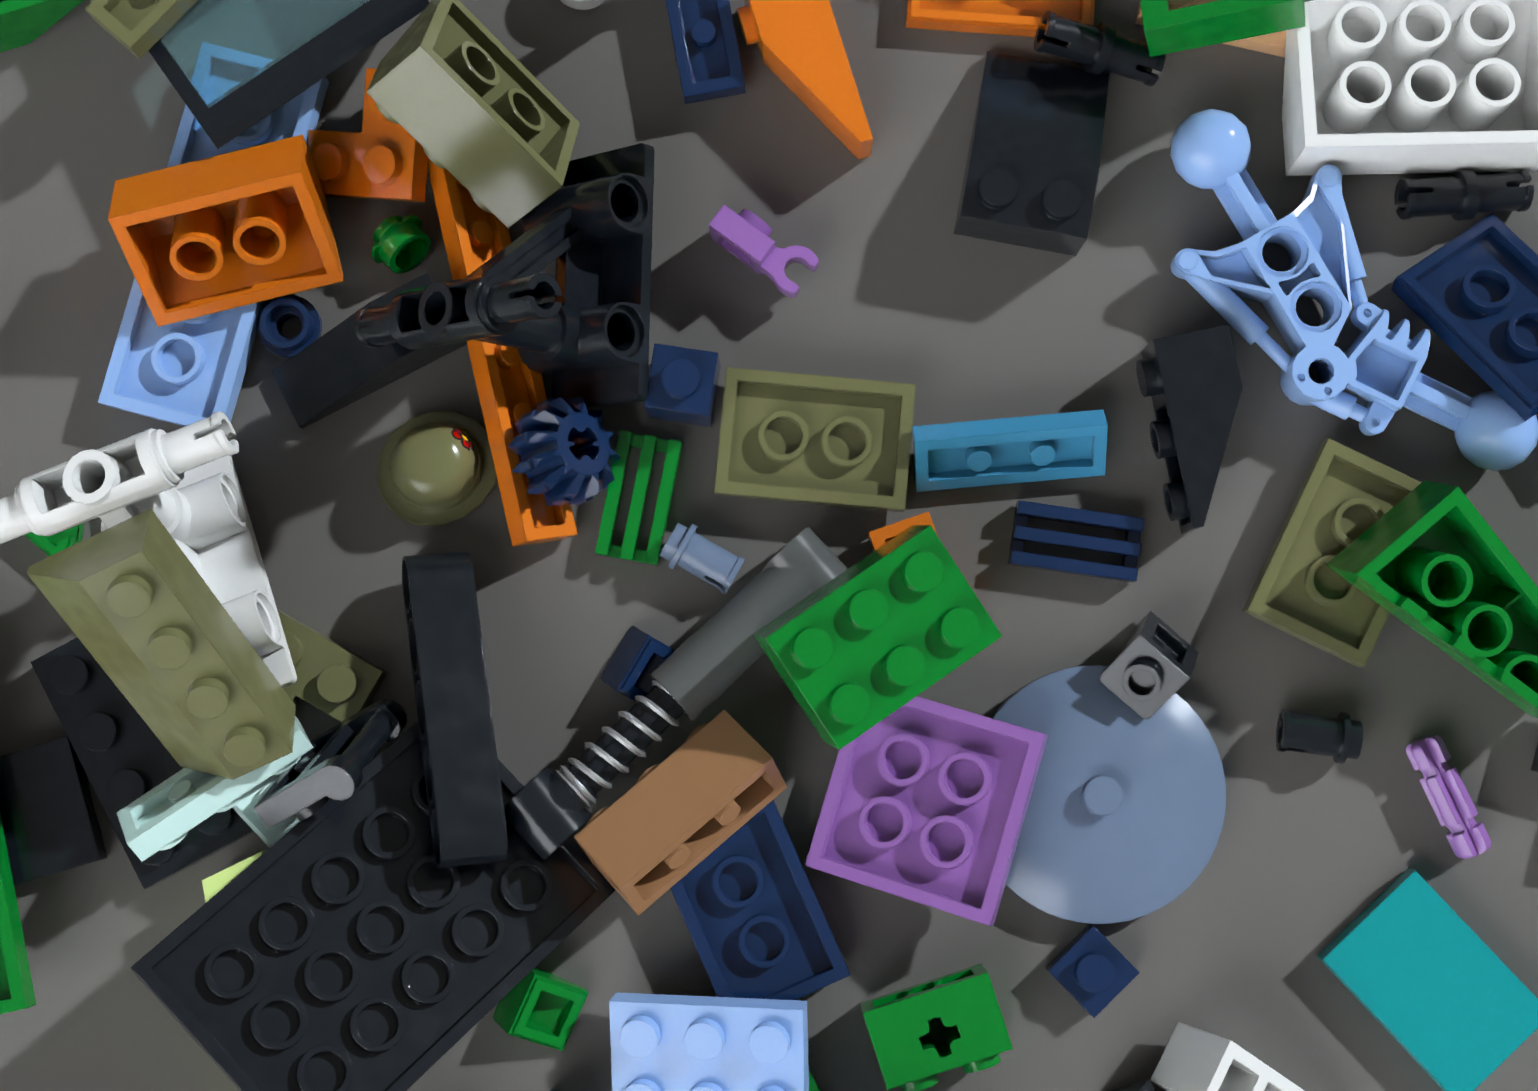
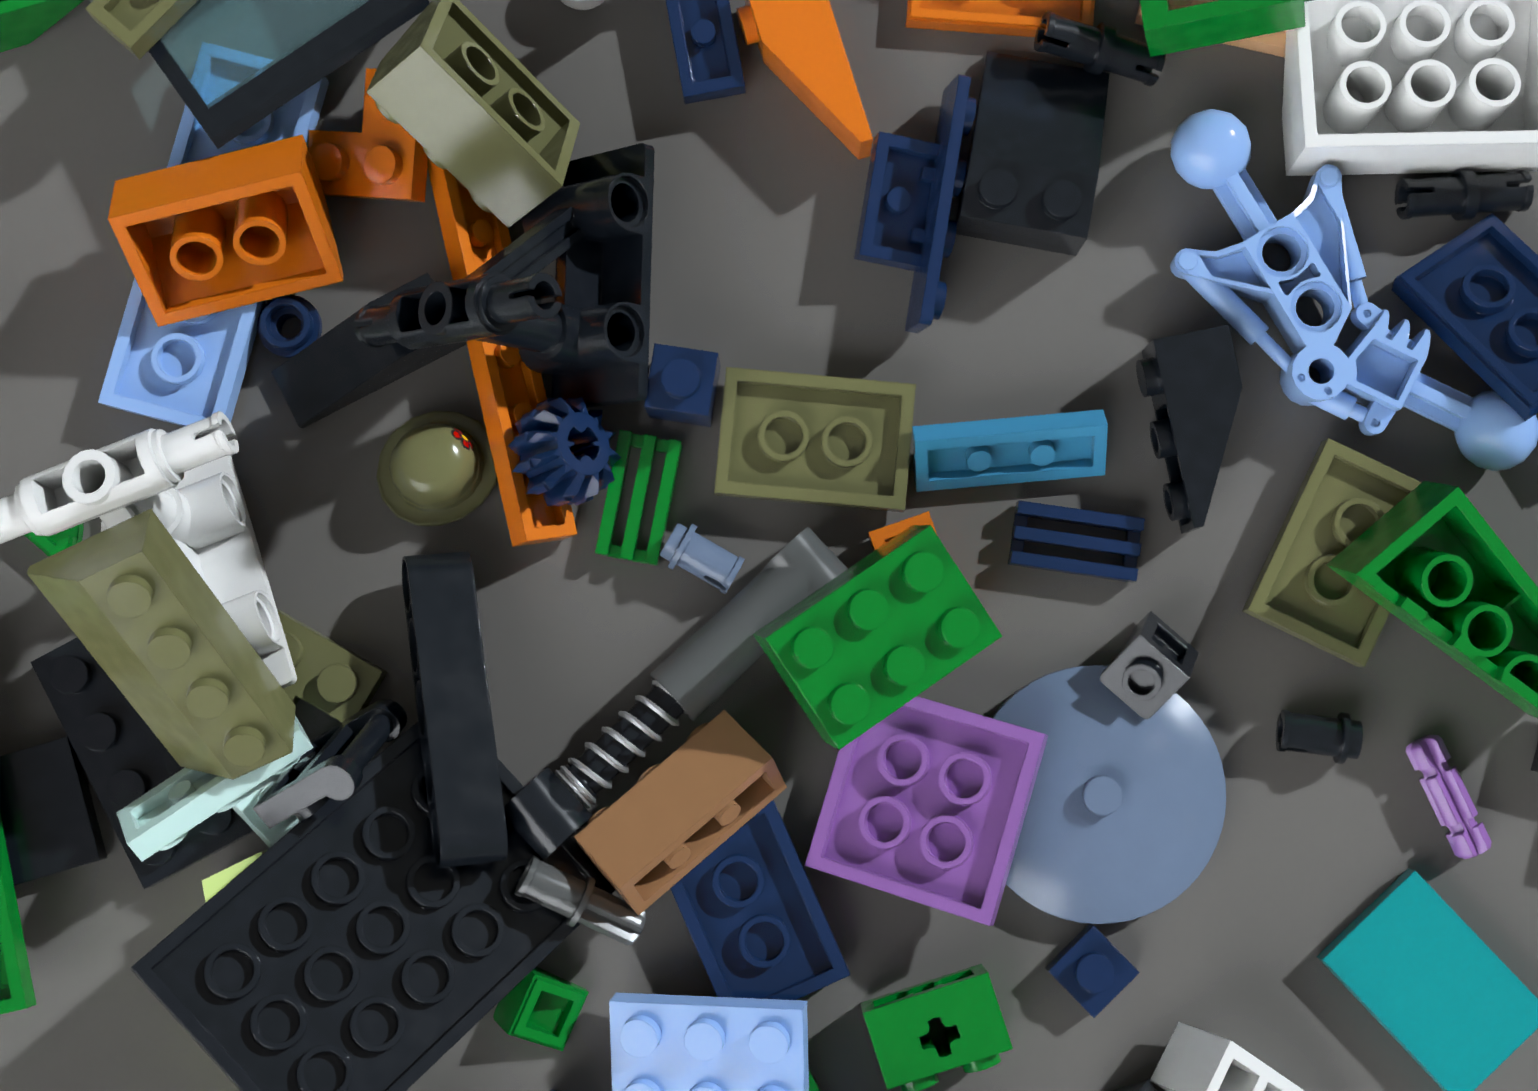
(400, 243): green plate -> none
(580, 901): none -> dark grey axle
(633, 662): dark blue slope -> none
(749, 241): medium lavender plate -> none
(910, 203): none -> dark blue bracket

